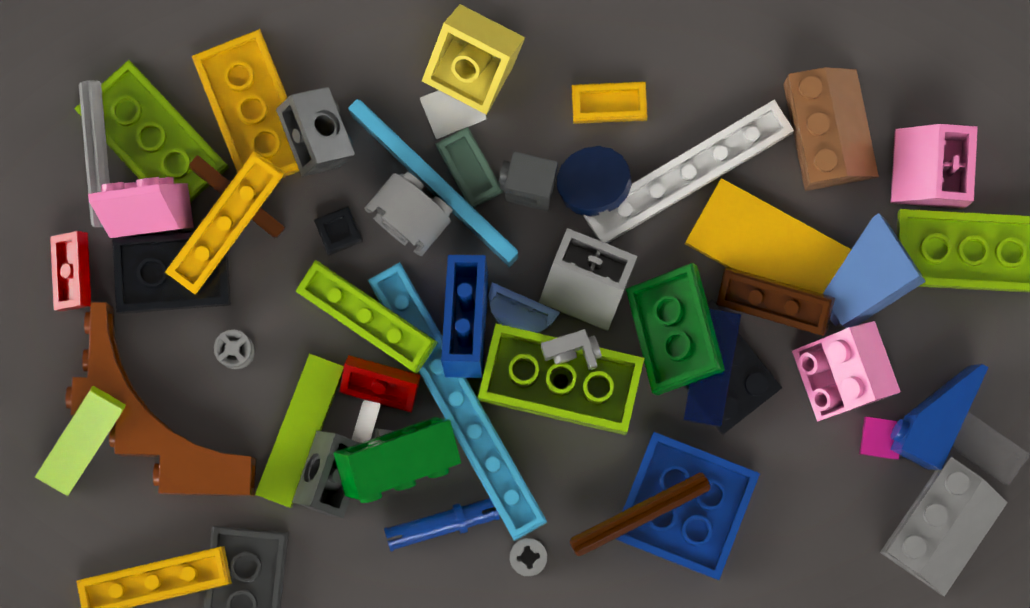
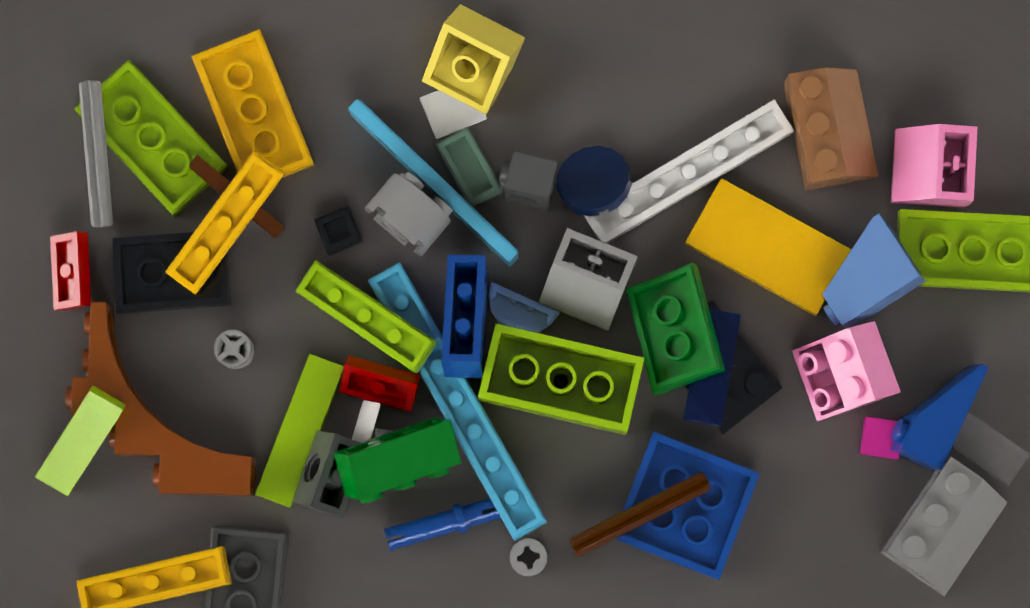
(142, 207): bright pink slope -> none
(311, 150): dark grey brick -> none
(564, 348): light grey bracket -> none
(609, 102): yellow tile -> none
(775, 301): reddish brown tile -> none

